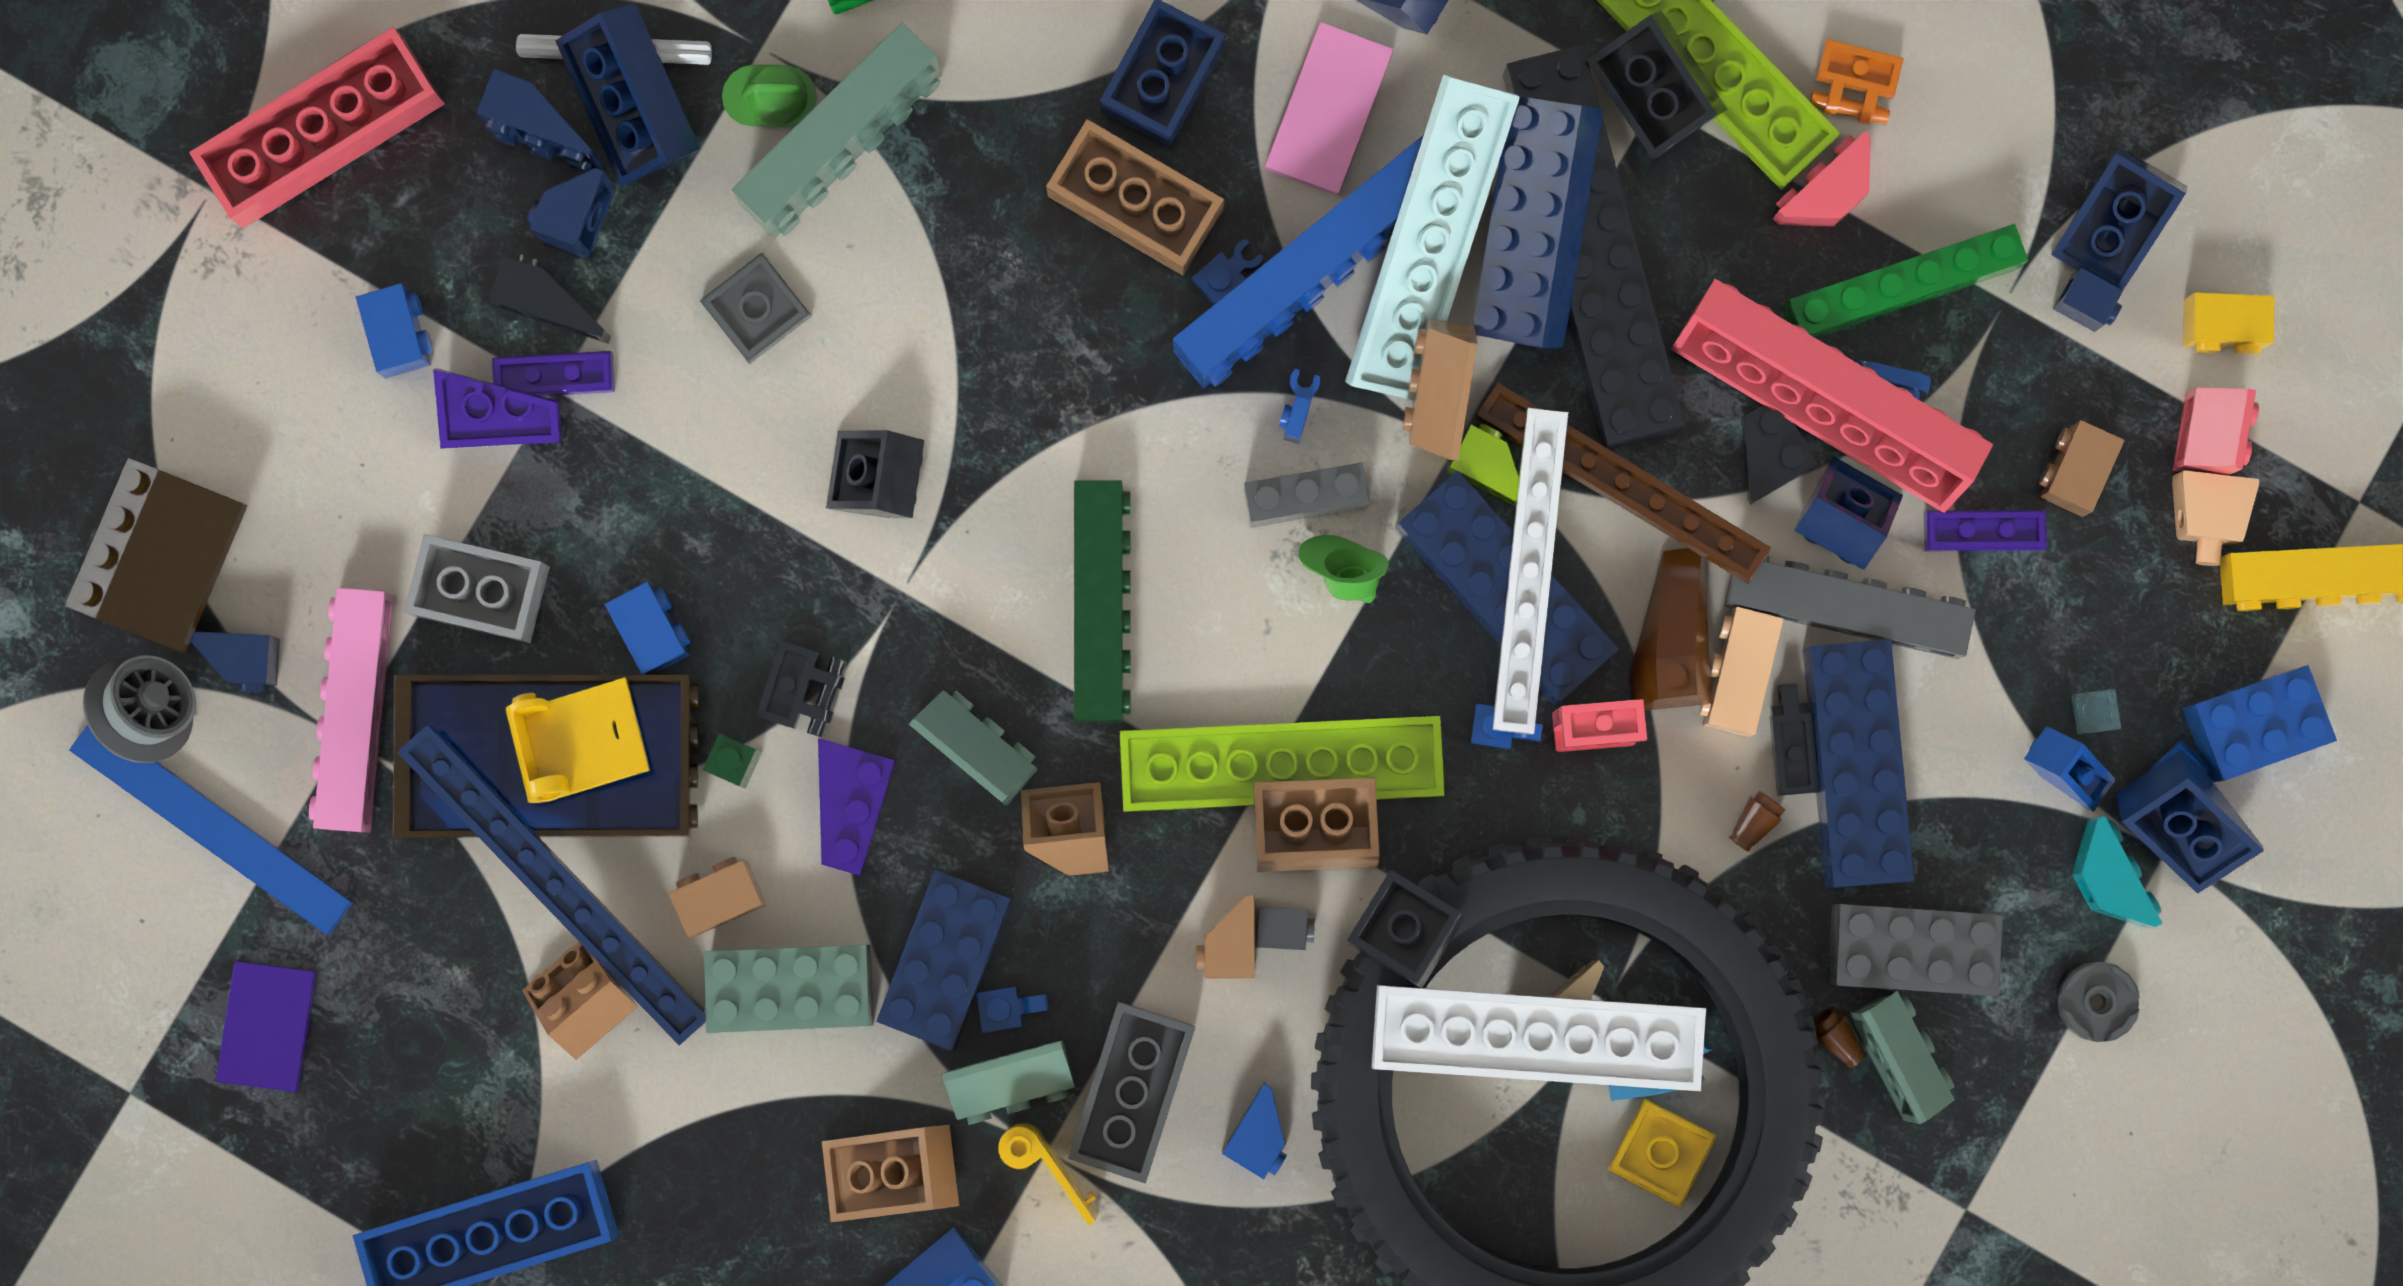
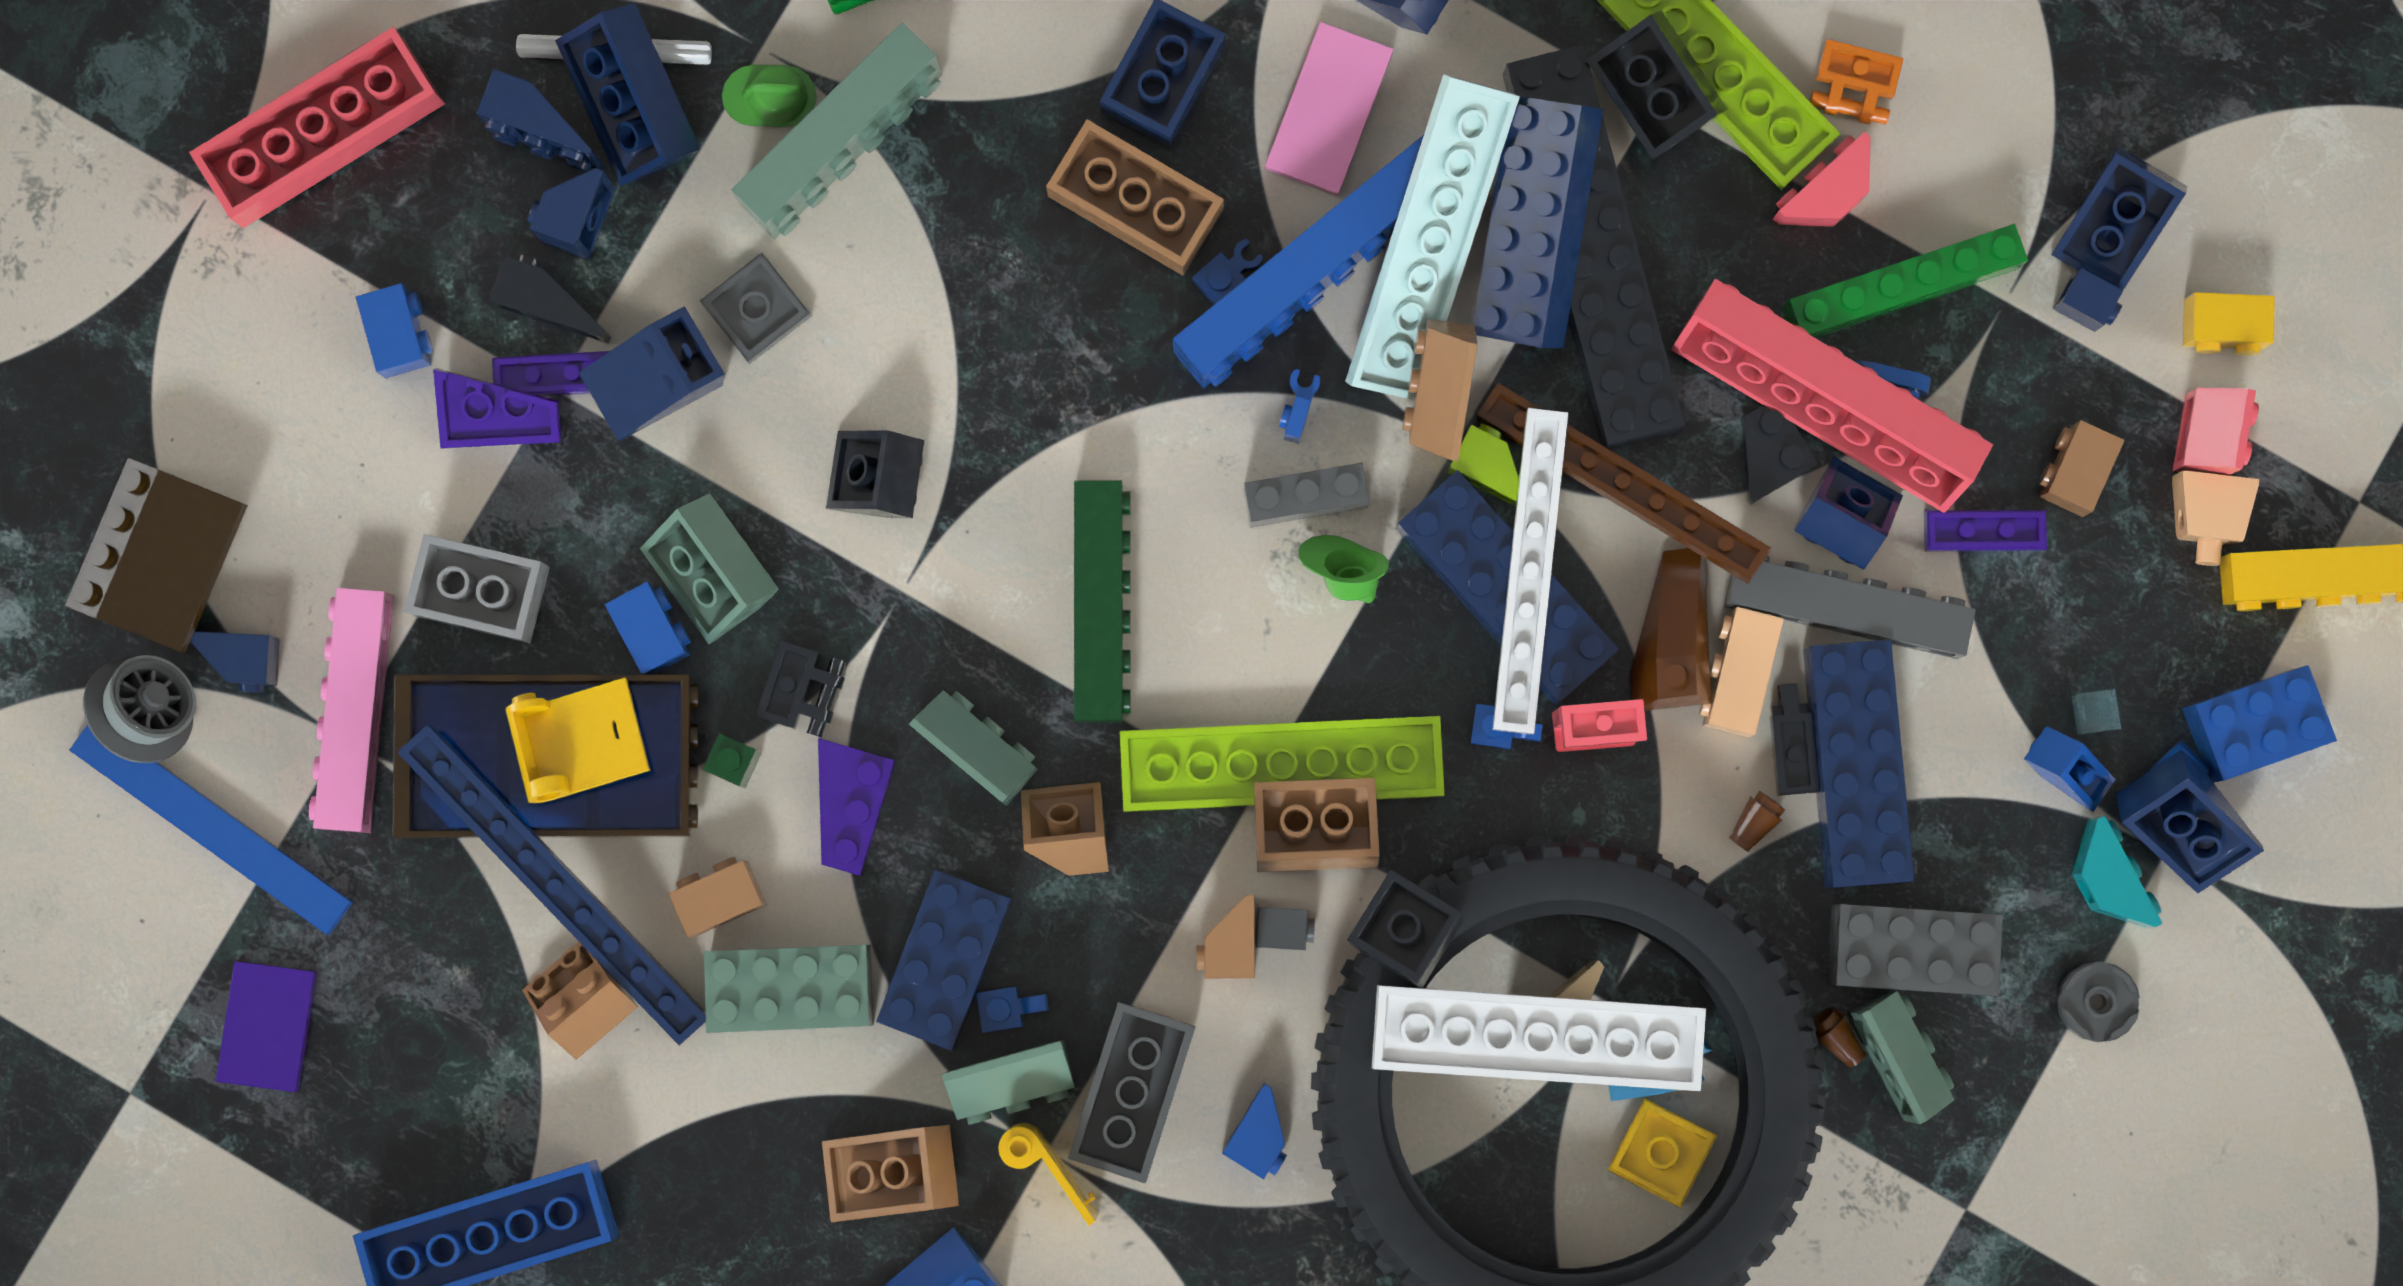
(653, 374): none -> dark blue slope
(708, 567): none -> sand green slope

